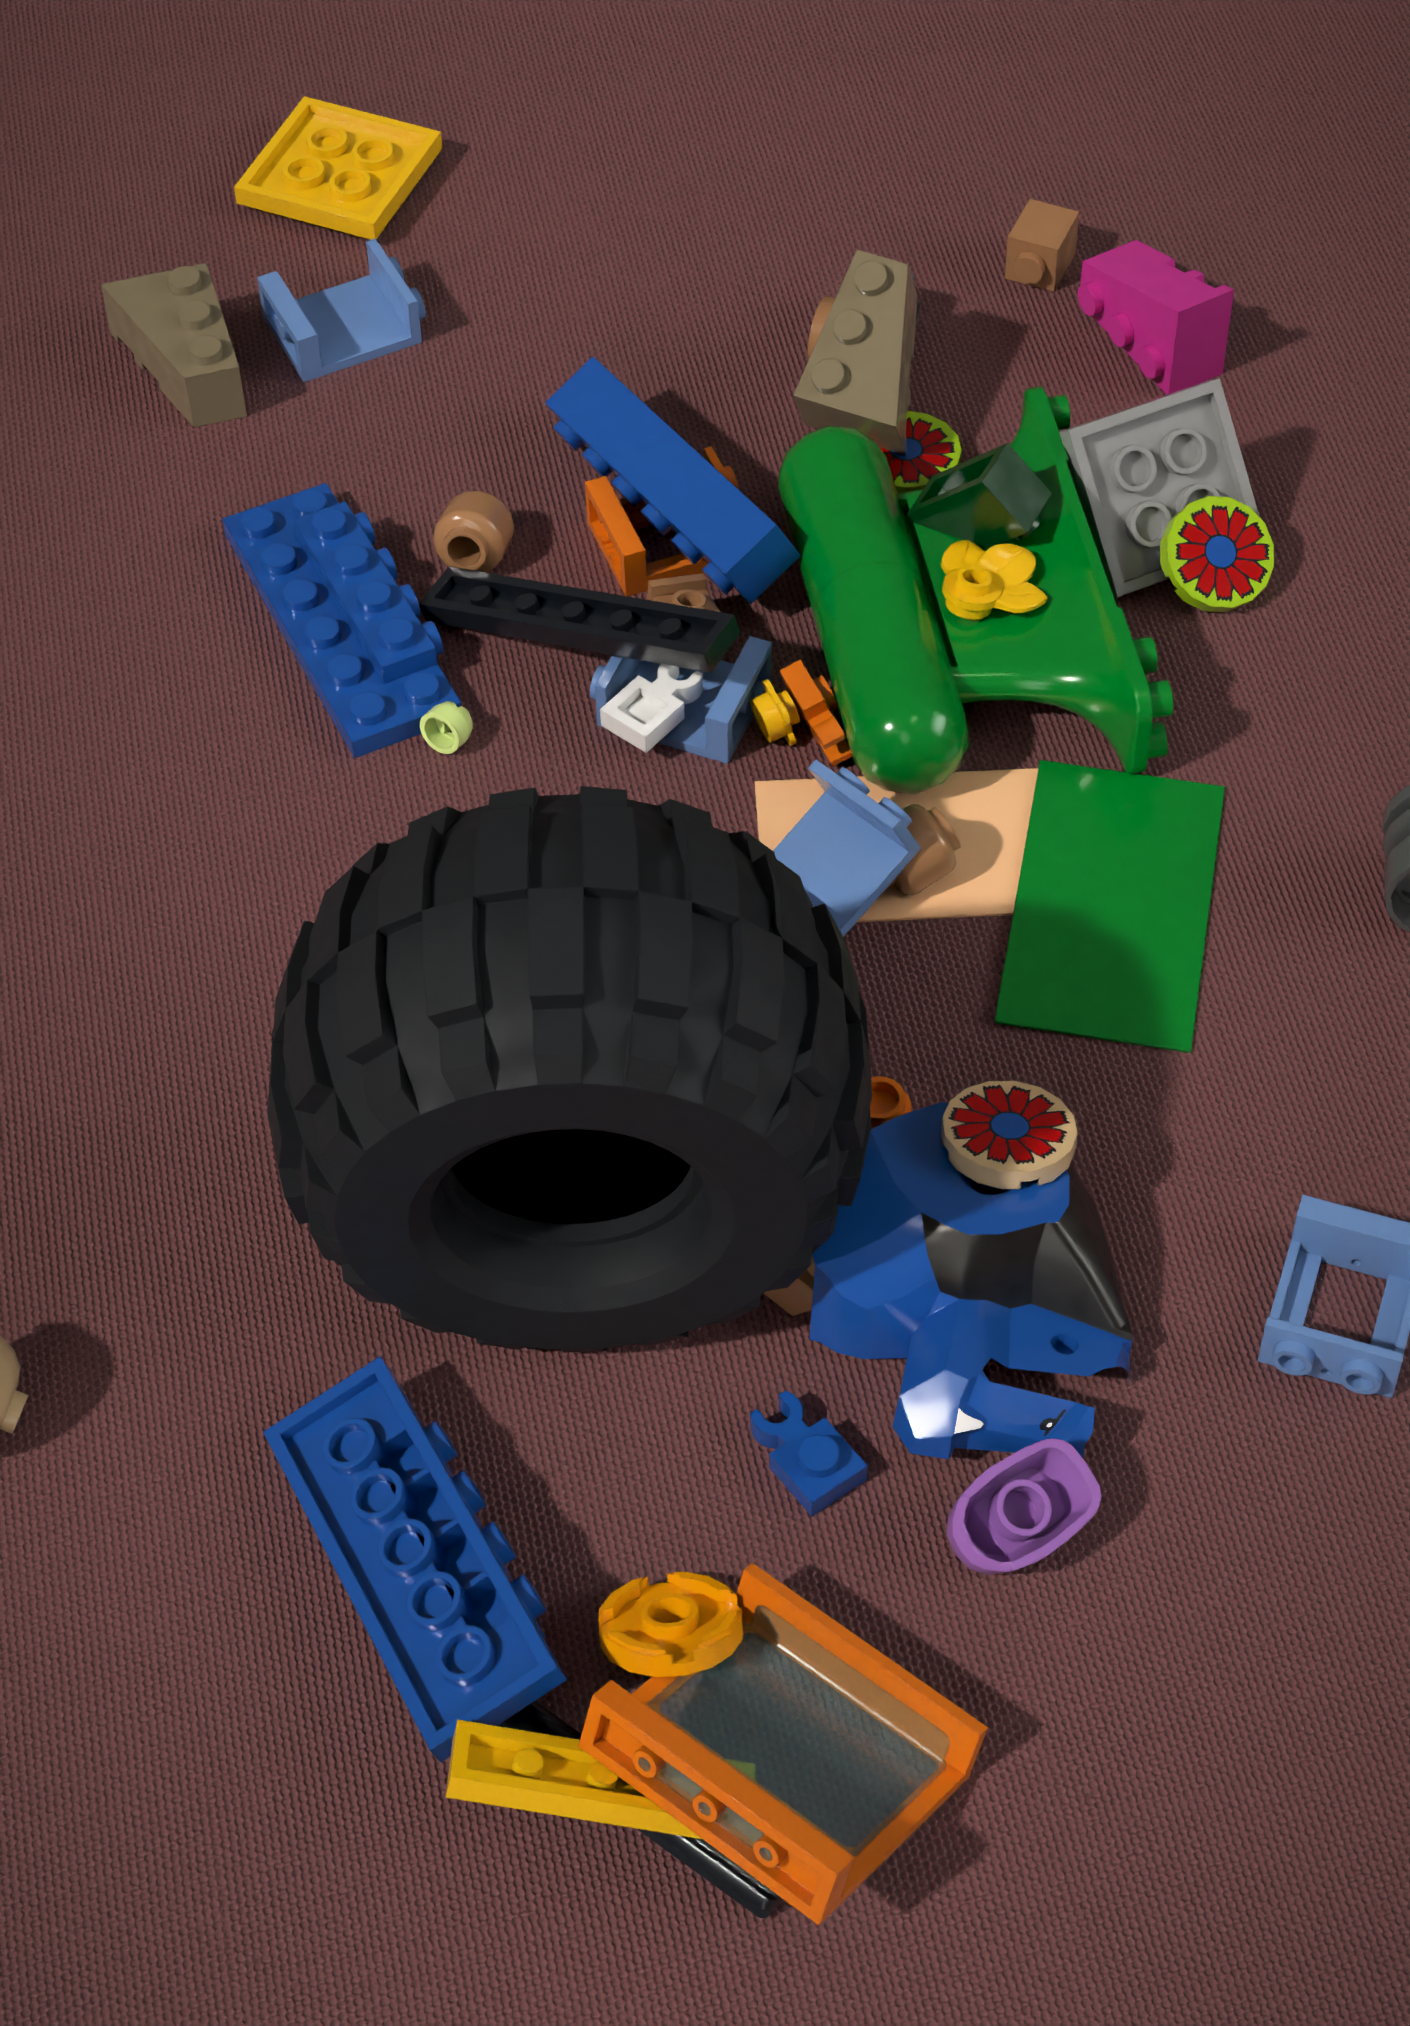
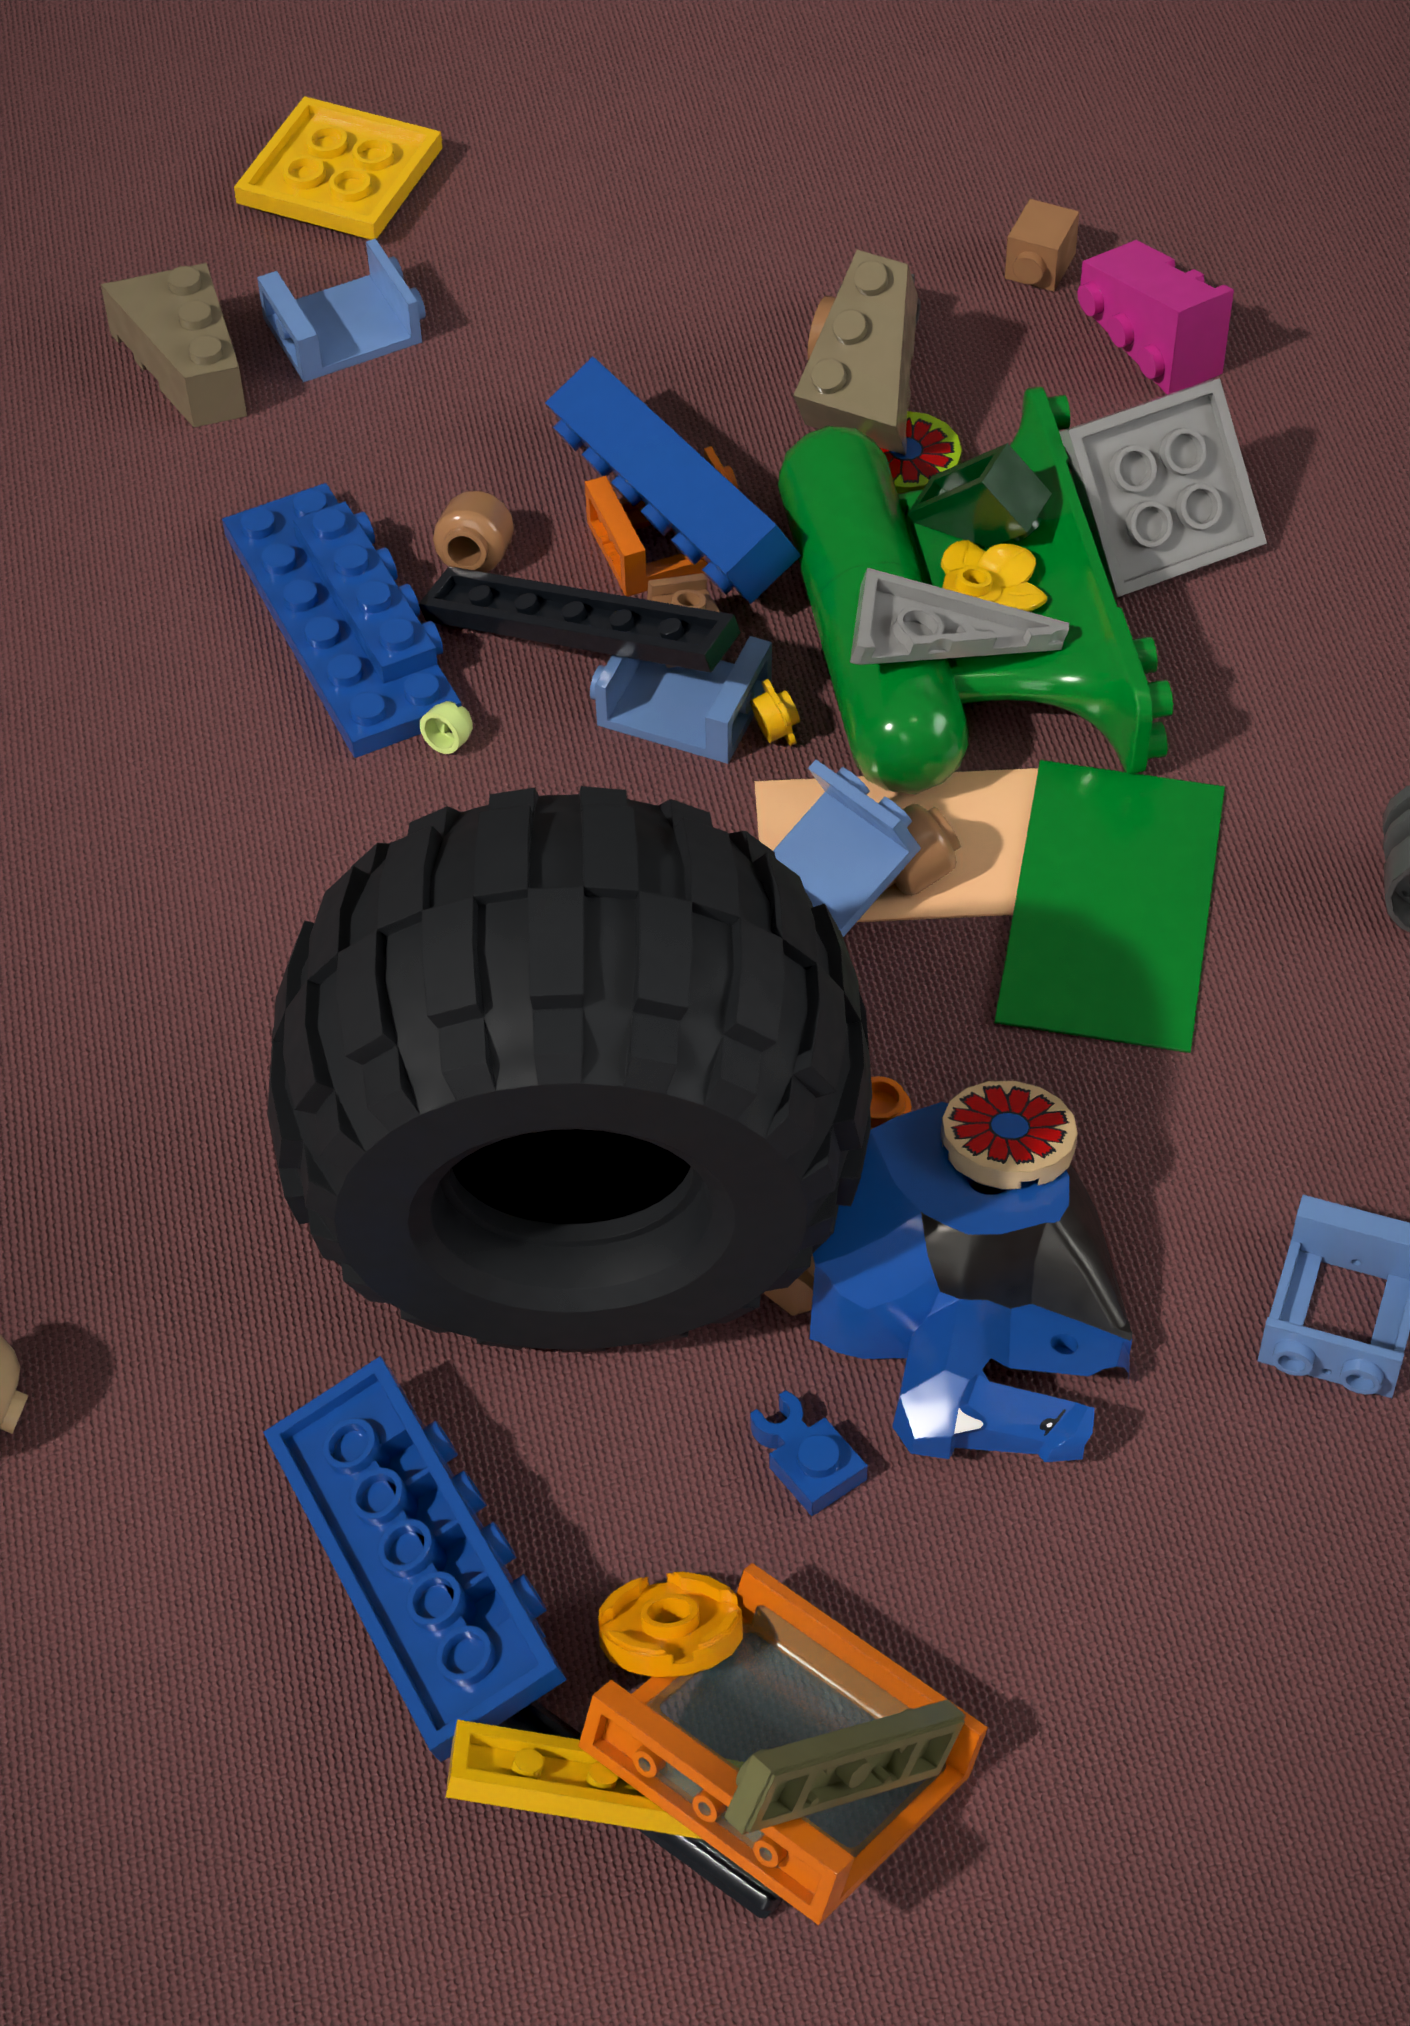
(648, 710): white plate -> none
(814, 702): orange plate -> none
(843, 1766): none -> olive plate
(921, 621): none -> light grey wing
(1023, 1508): medium lavender piece -> none
(1217, 554): tile -> none

